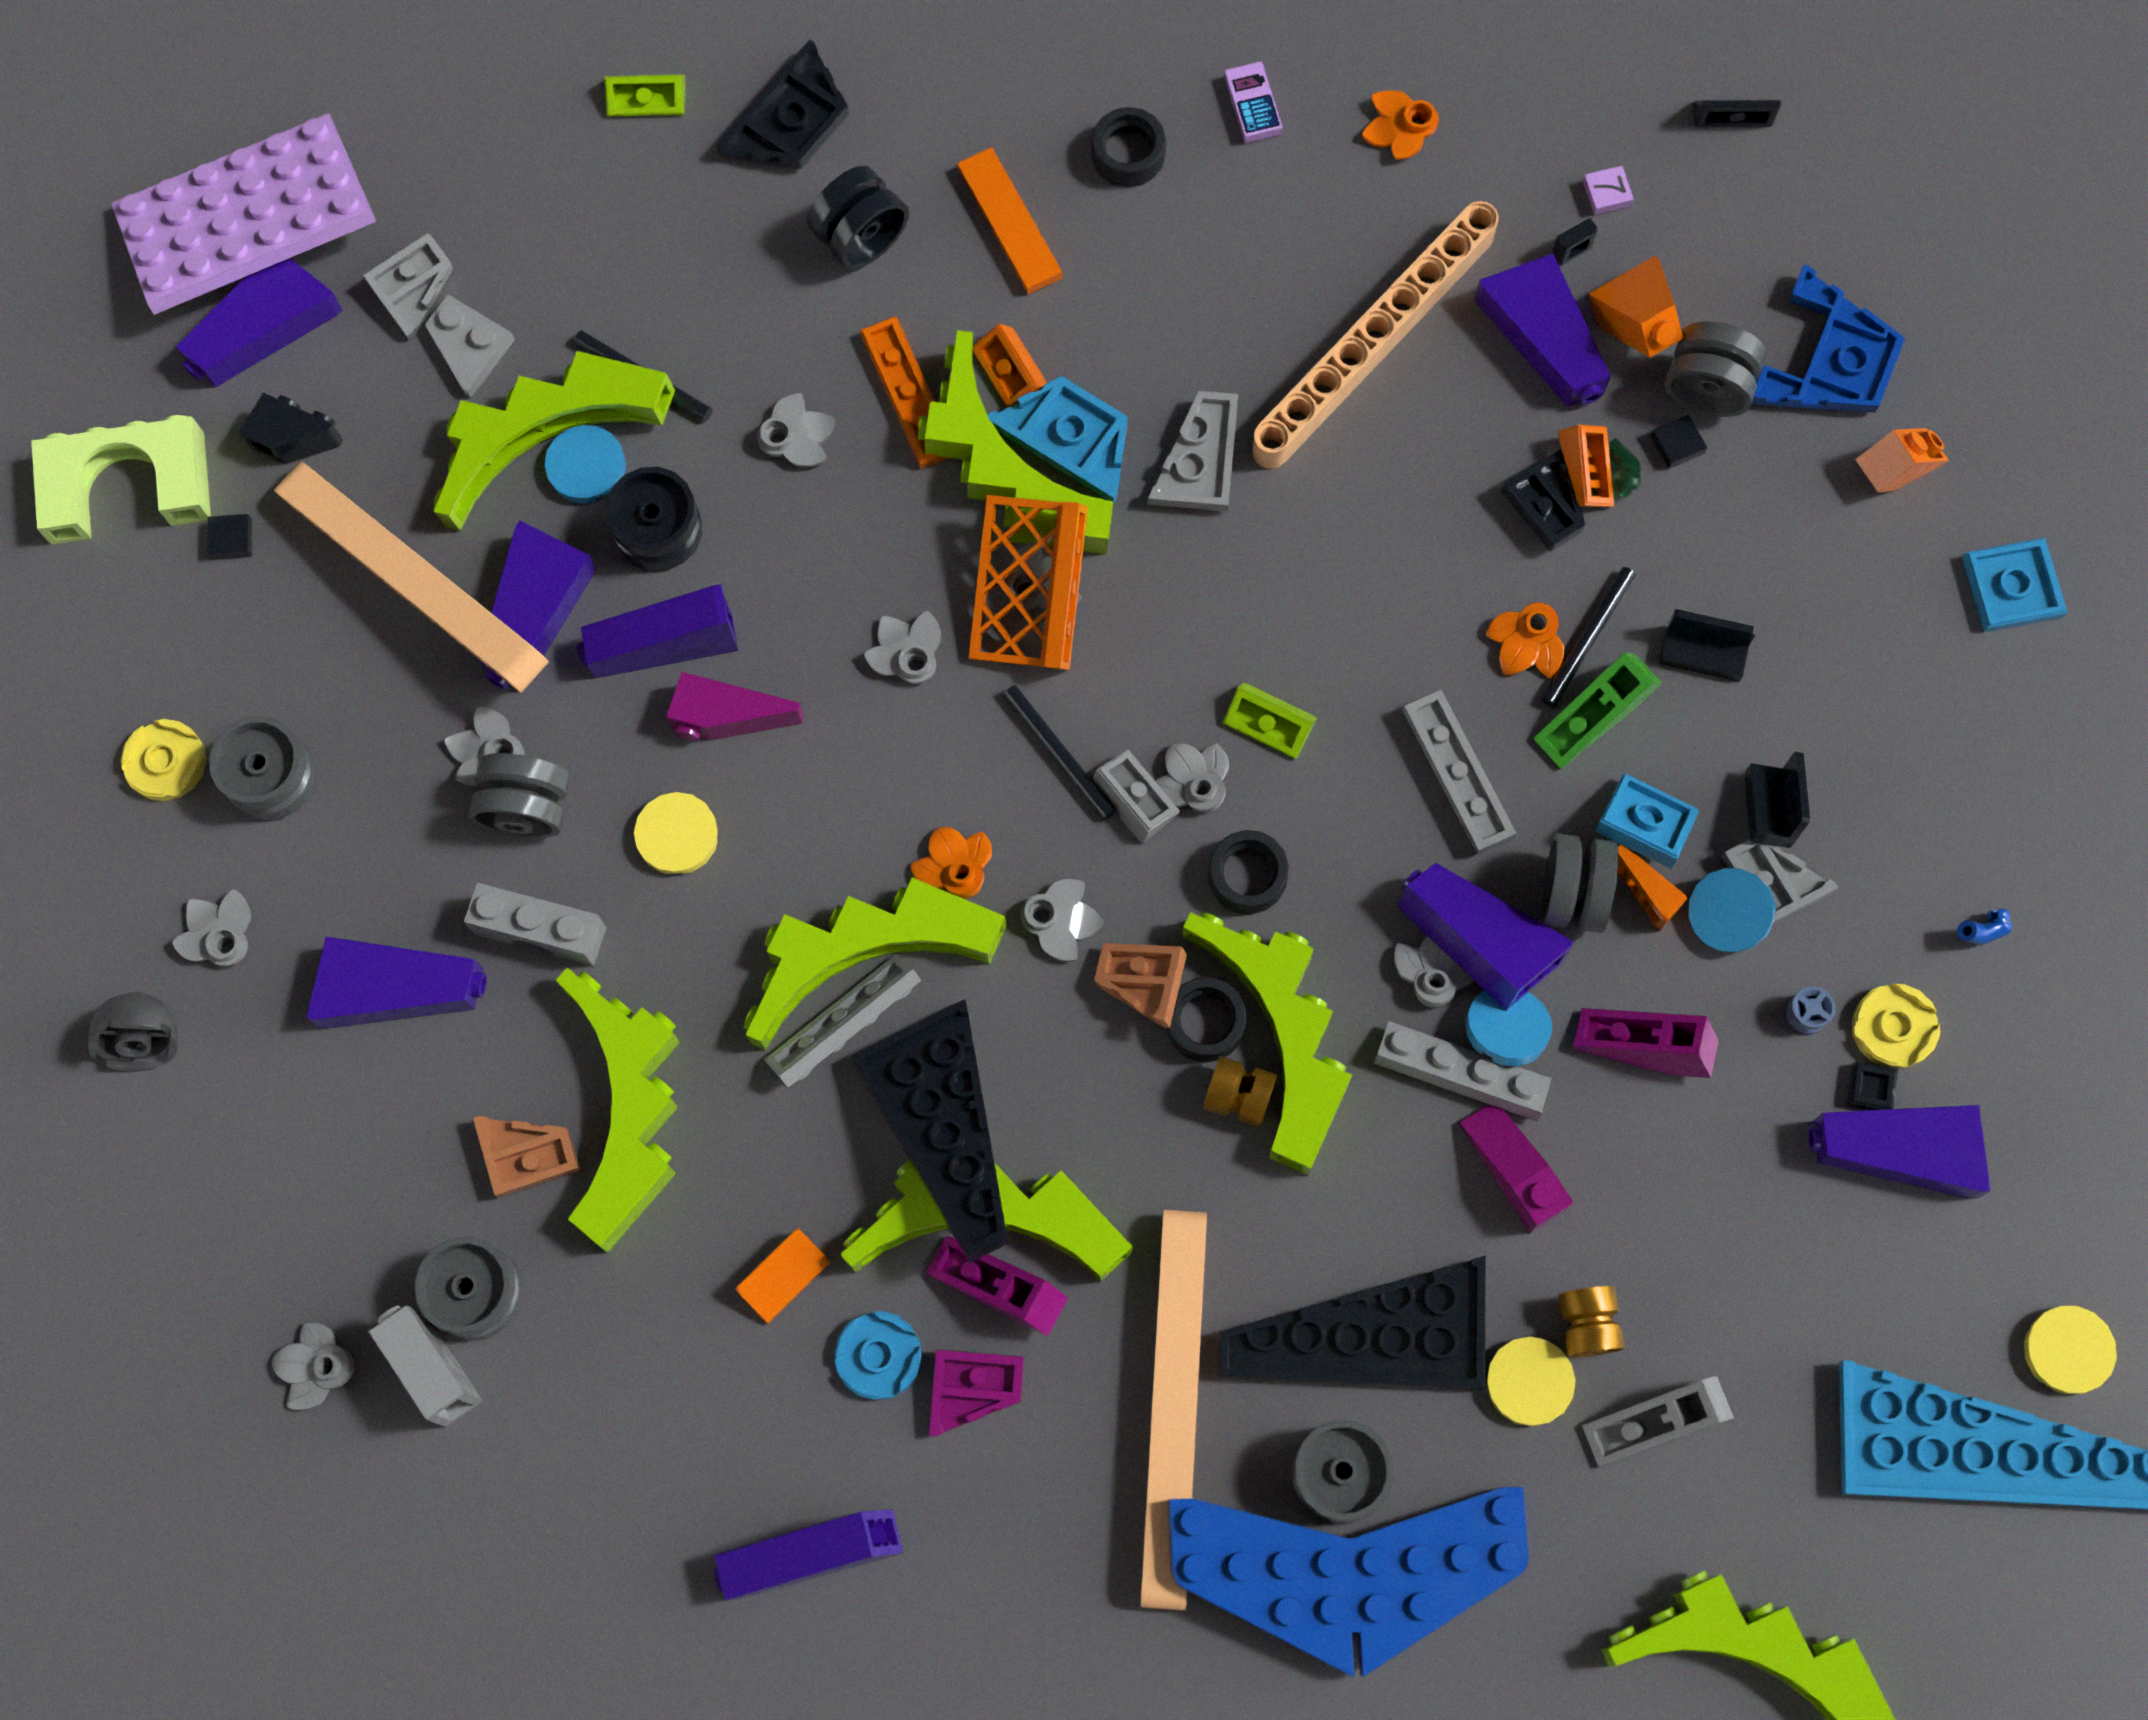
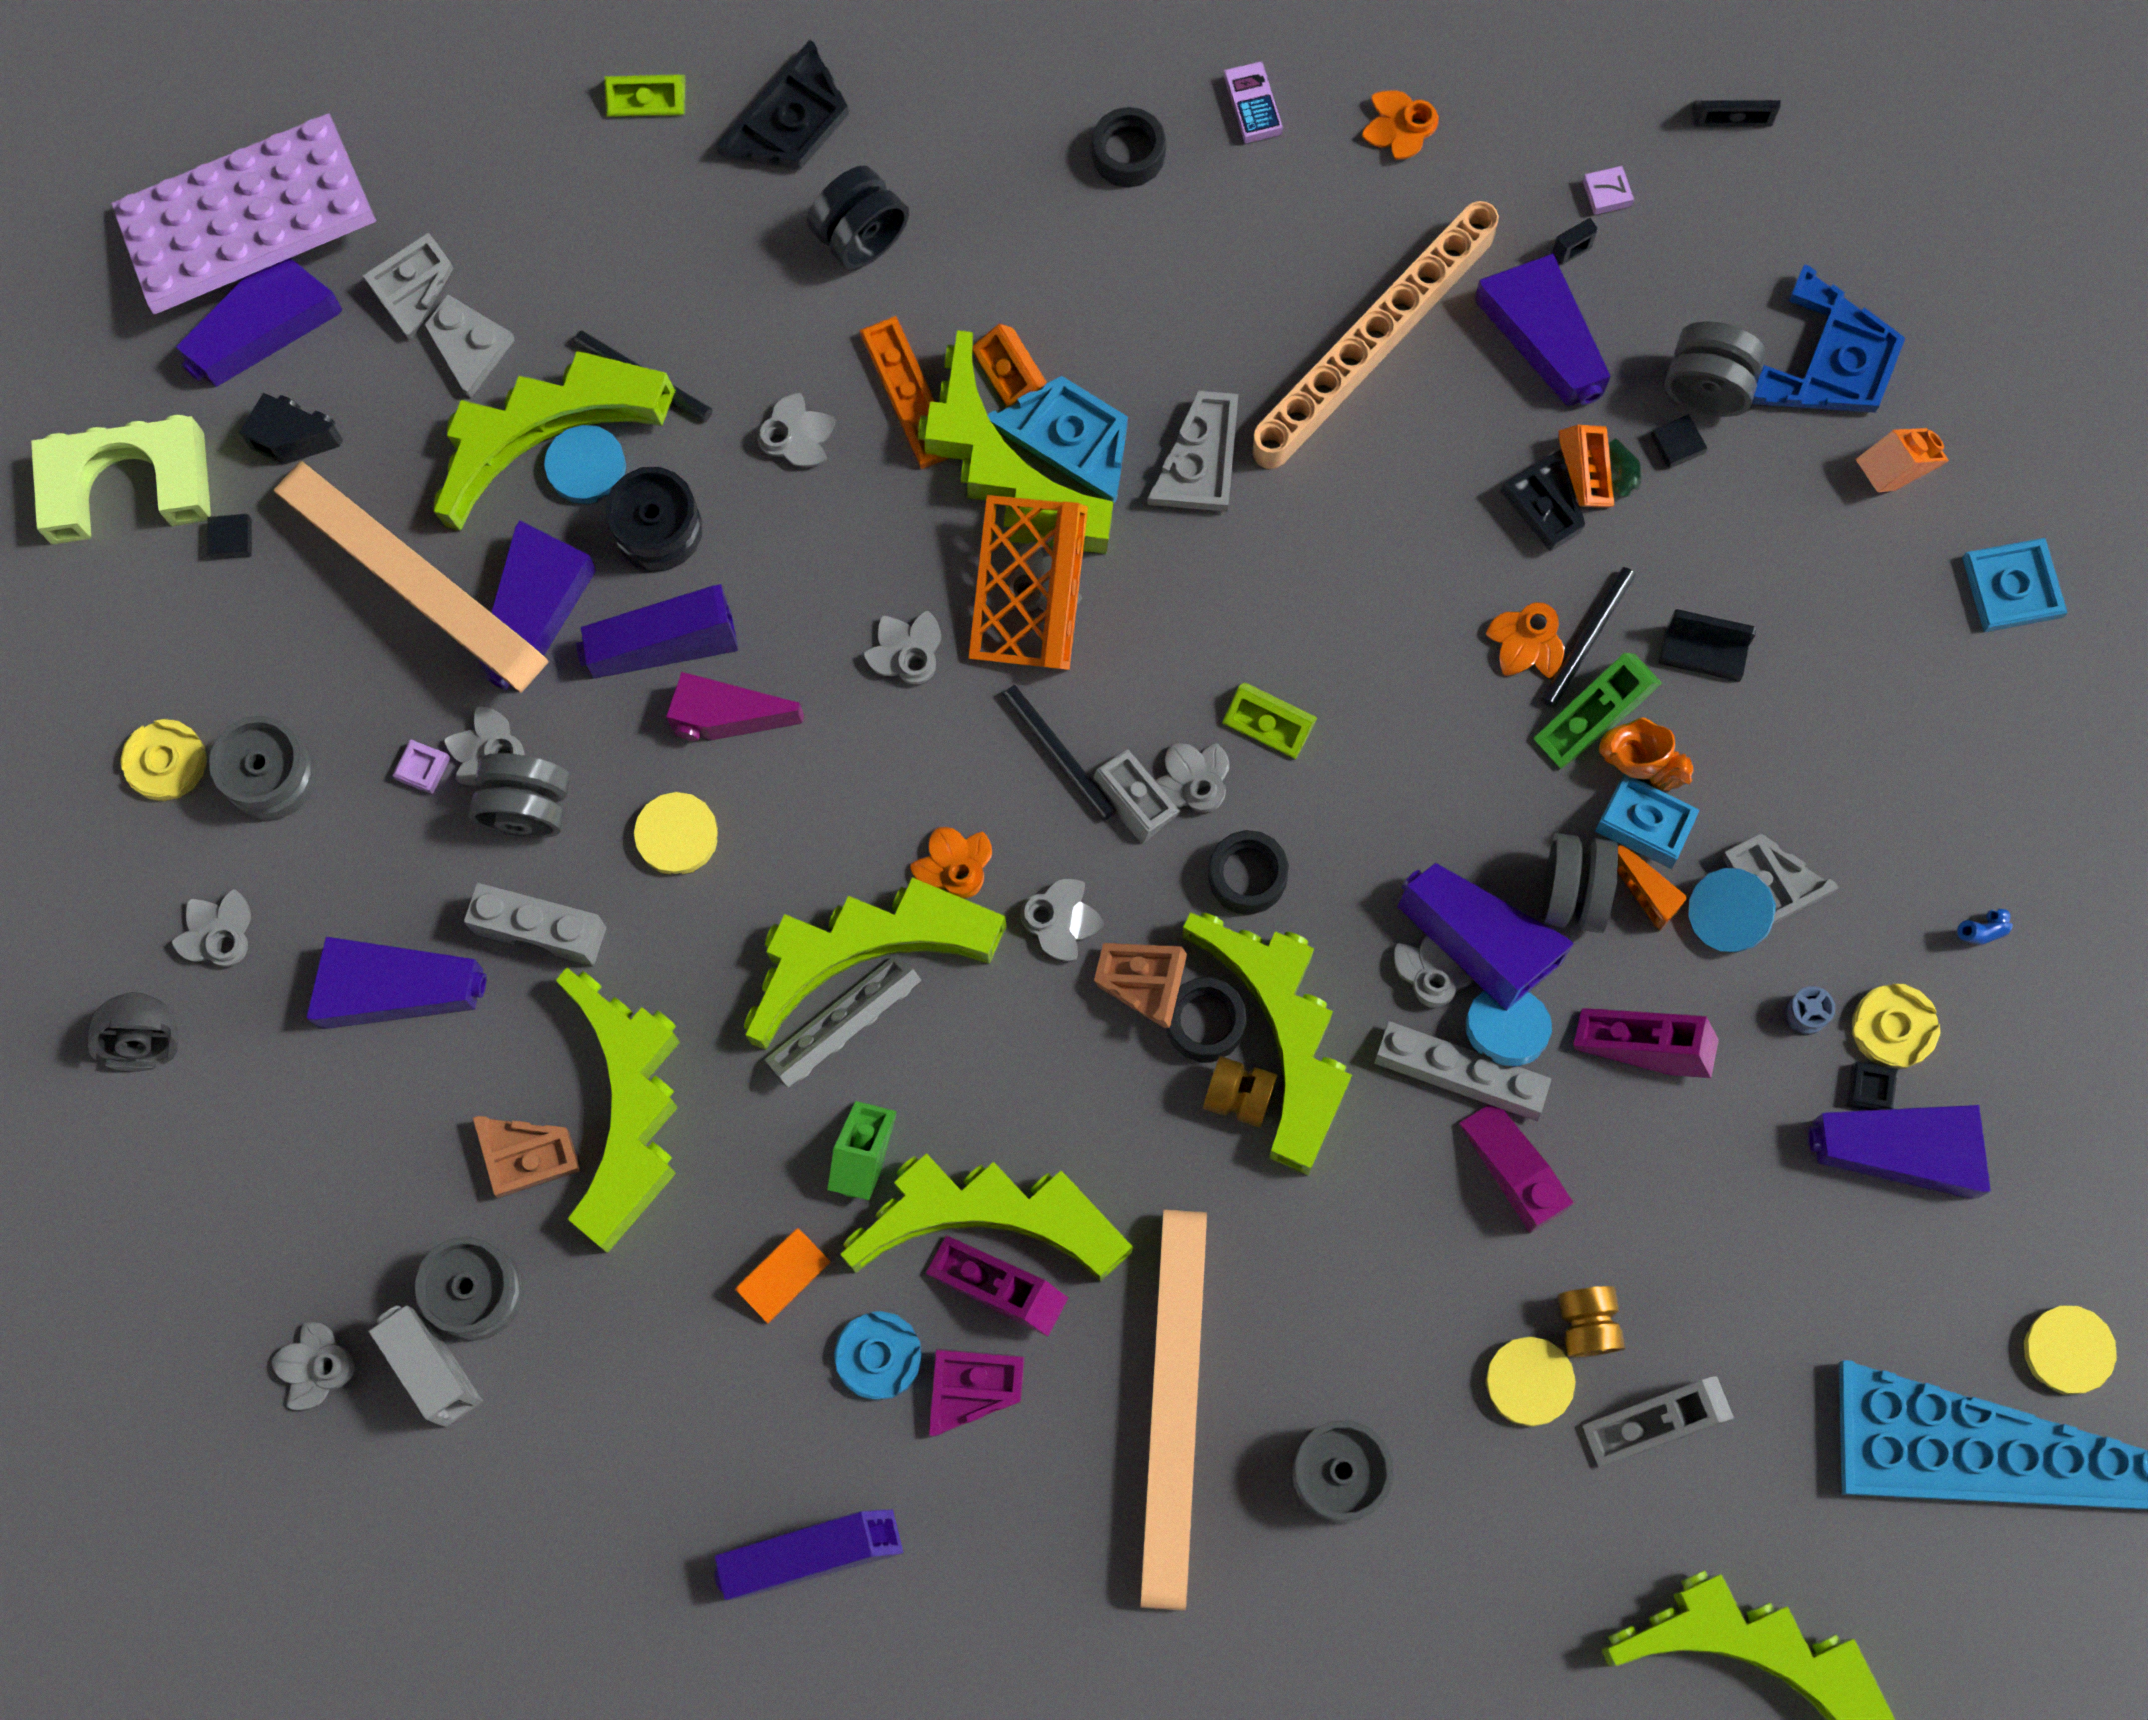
(421, 766): none -> lavender tile
(861, 1150): none -> bright green slope
(936, 1108): black wing -> none
(1010, 220): orange tile -> none
(1324, 1586): blue wing -> none
(1391, 1335): black wing -> none
(1459, 772): light grey plate -> none
(1638, 309): orange slope -> none
(1647, 752): none -> orange hair
(1777, 802): black panel -> none

